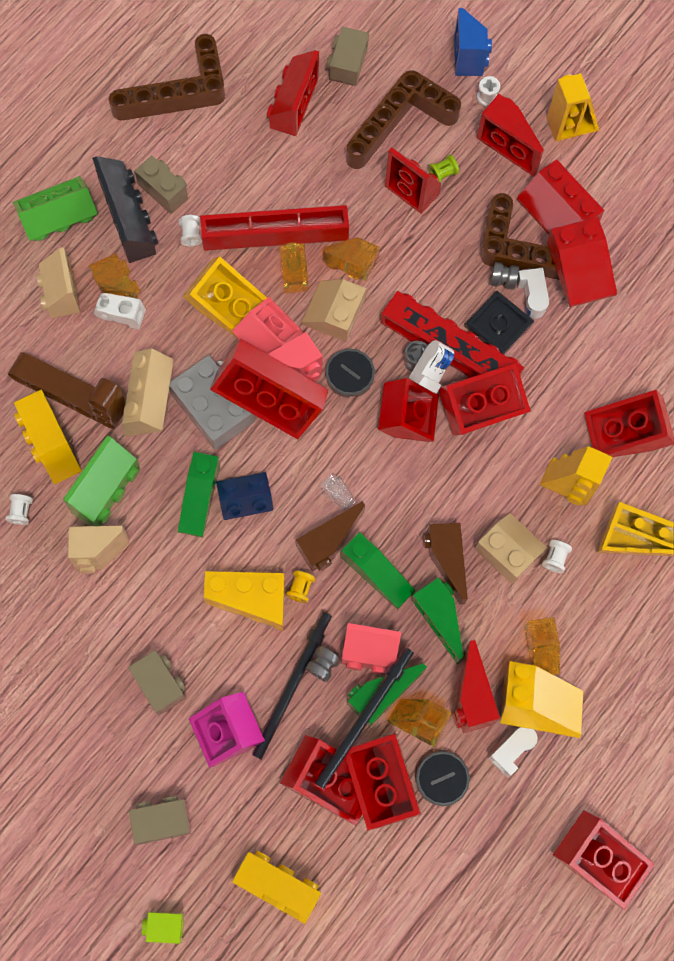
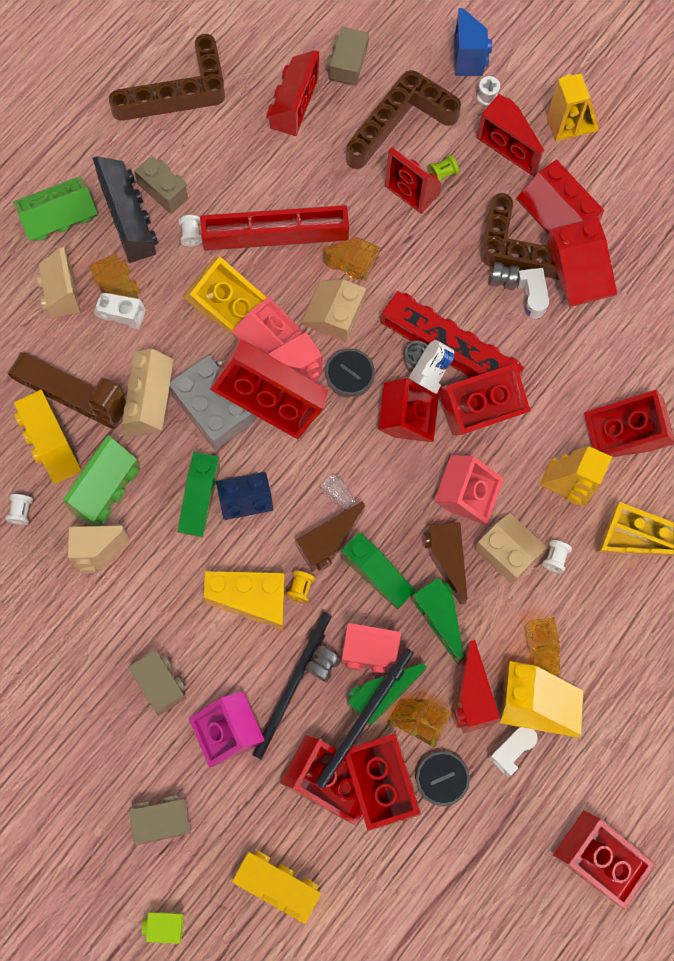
(293, 268): clear yellow slope -> none
(469, 488): none -> coral slope
(499, 322): black tile -> none

